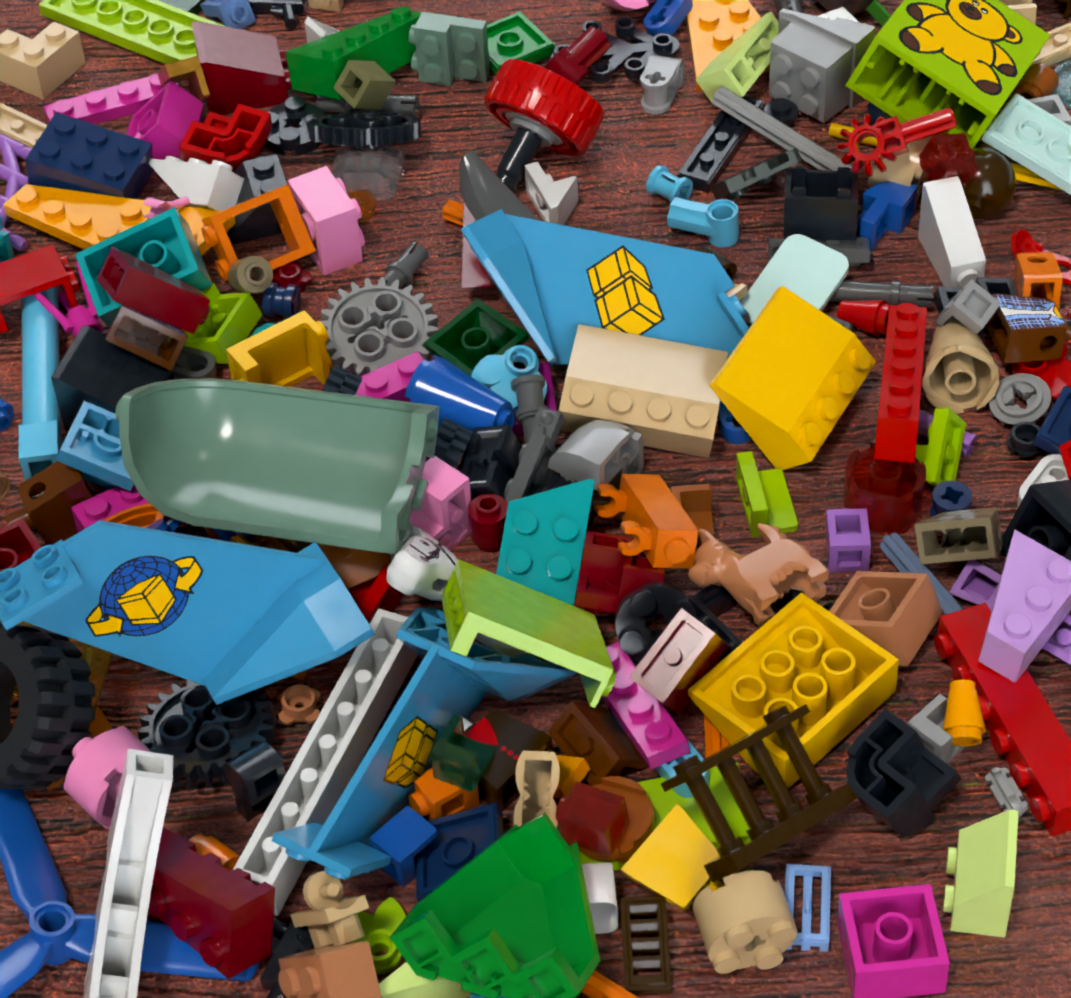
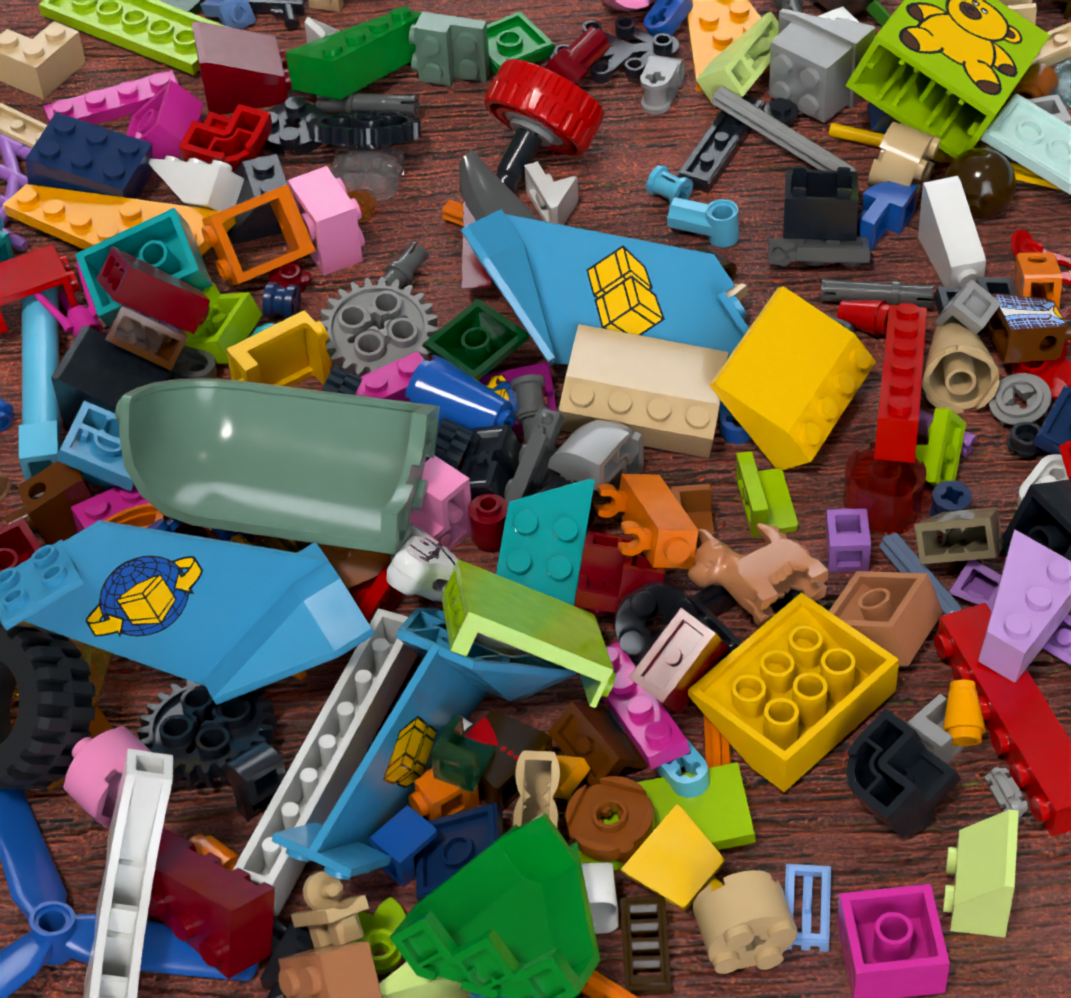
(159, 206): bright pink hand -> none
(189, 70): pearl gold panel -> none
(240, 275): dark tan brick -> none
(297, 696): nougat plate -> none
(364, 84): olive brick -> none
(498, 371): medium azure plate -> none
(592, 818): clear red brick -> none
(761, 173): pearl dark grey wing -> none
(762, 833): dark brown fence -> none
(804, 269): light aqua piece -> none
(891, 138): red gear -> none
(947, 157): clear red brick -> none

